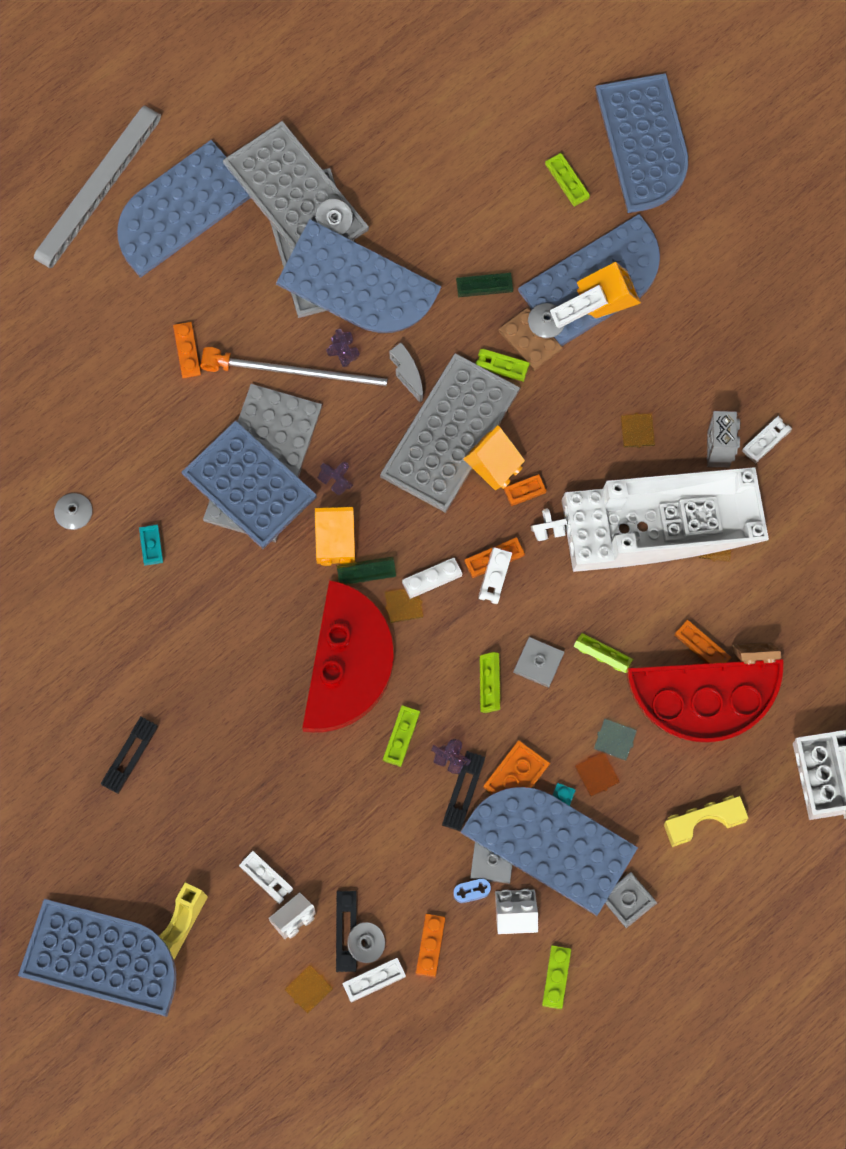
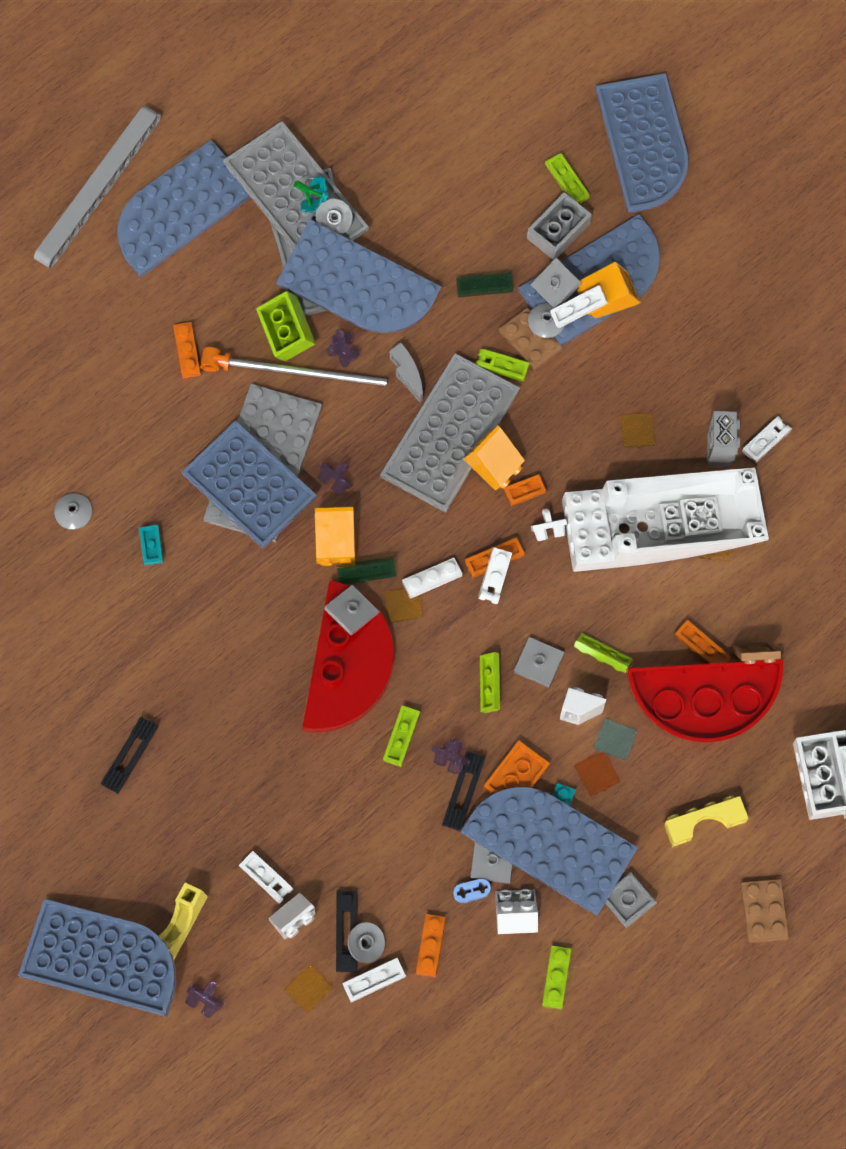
(198, 994): none -> clear purple hips
(285, 326): none -> lime brick
(317, 188): none -> teal plant
(351, 610): none -> light grey plate
(556, 283): none -> light grey plate
(559, 226): none -> light grey brick
(581, 706): none -> white slope
(764, 911): none -> medium nougat plate

